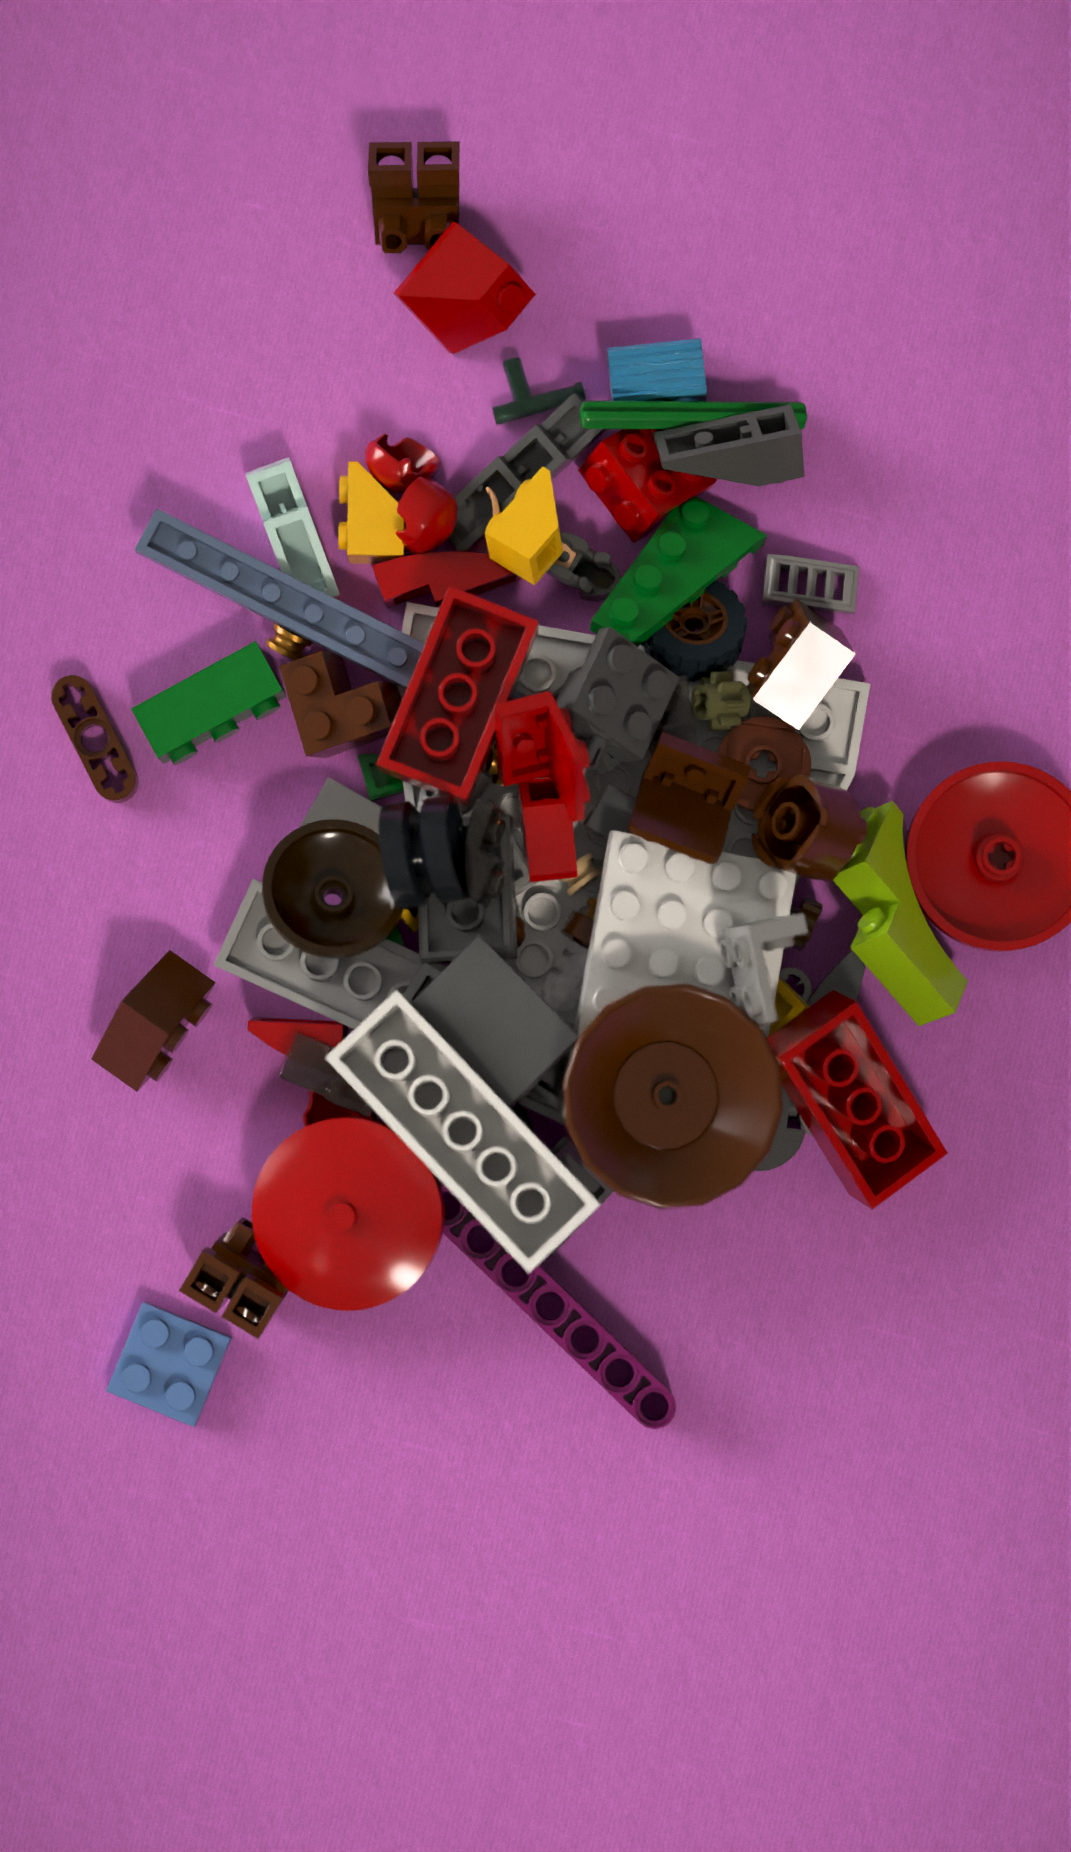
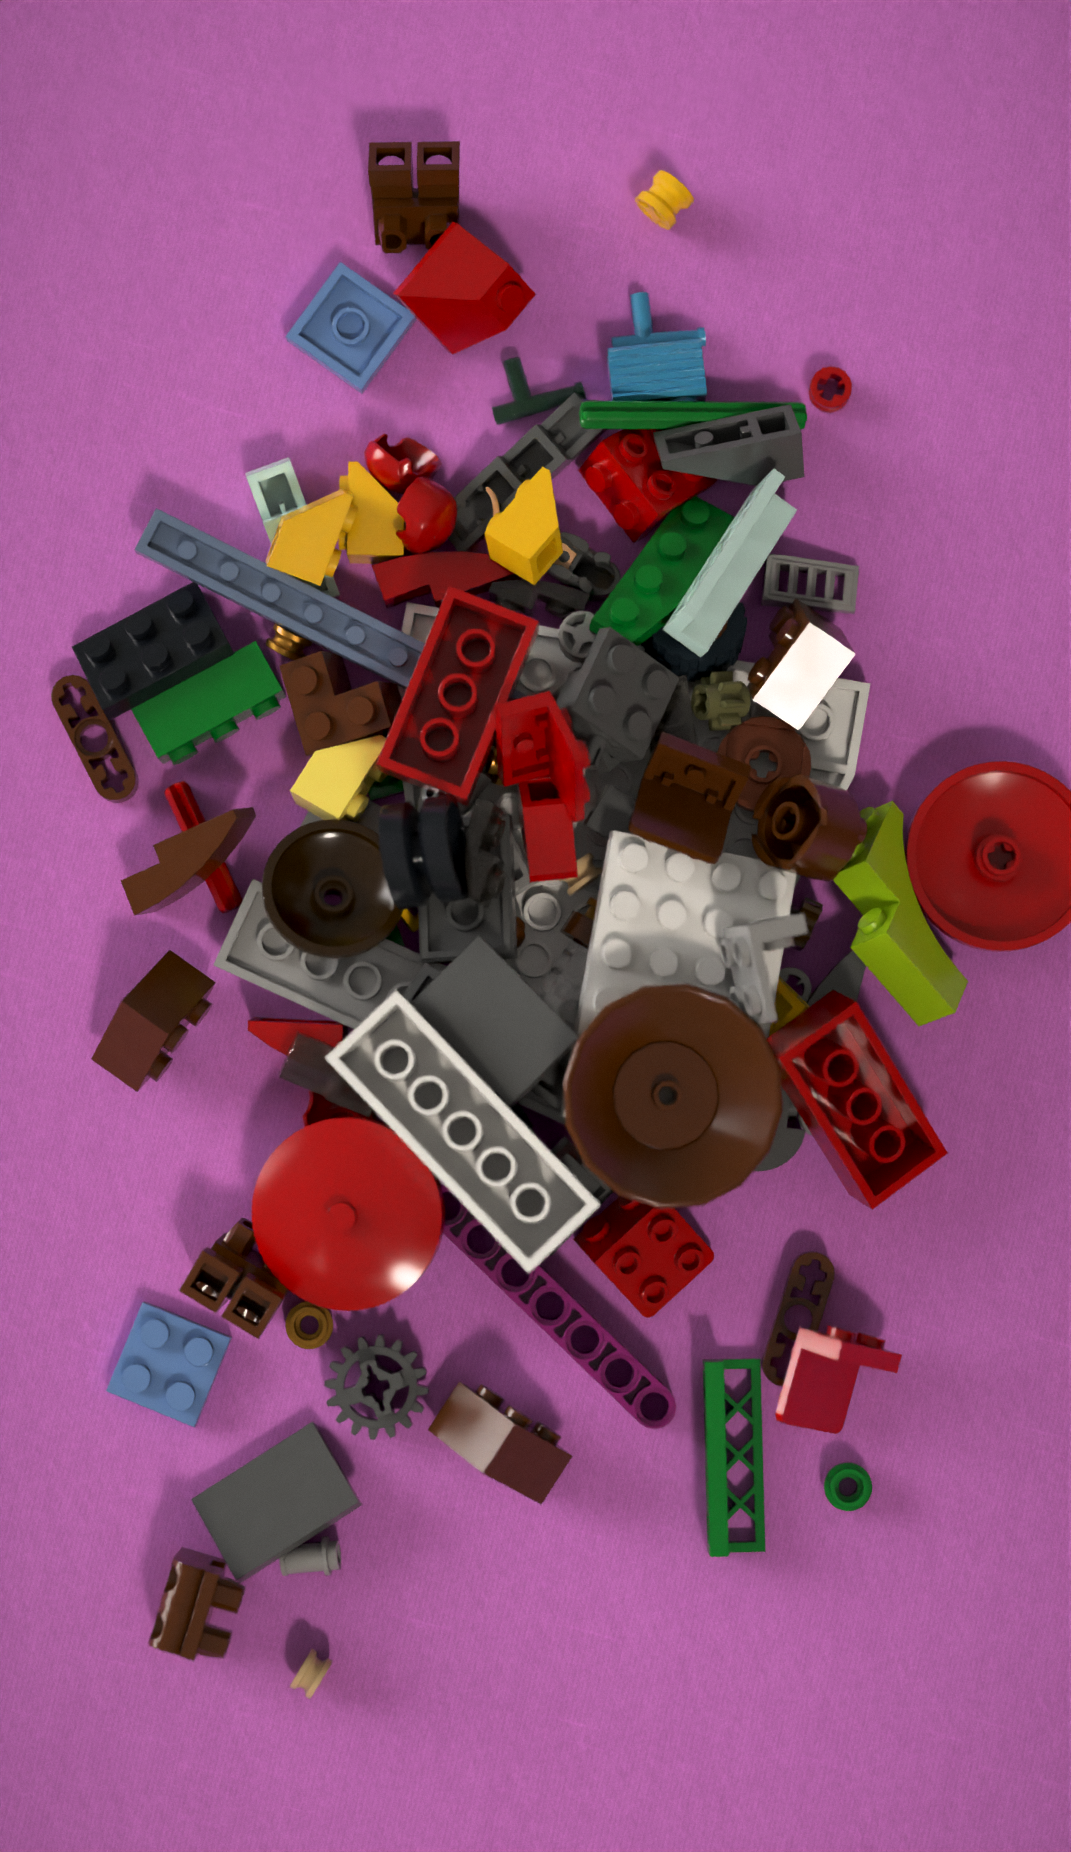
(152, 650): none -> black plate
(186, 861): none -> reddish brown slope
(187, 1606): none -> reddish brown hips
(188, 816): none -> red axle
(276, 1502): none -> dark grey tile
(294, 1329): none -> pearl gold plate
(308, 537): none -> yellow slope
(311, 1673): none -> tan bush
(312, 1558): none -> light grey pin
(339, 779): none -> light yellow slope
(351, 327): none -> medium blue plate
(356, 1393): none -> dark grey gear
(501, 1441): none -> reddish brown brick
(524, 597): none -> clear smoke slope
(577, 625): none -> light grey wheel
(643, 327): none -> dark azure piece
(644, 1252): none -> red bracket
(664, 199): none -> yellow wheel
(716, 1462): none -> green fence
(731, 566): none -> light aqua fence
(797, 1280): none -> reddish brown beam
(822, 378): none -> red bush
(825, 1374): none -> red bracket
(858, 1497): none -> green plate

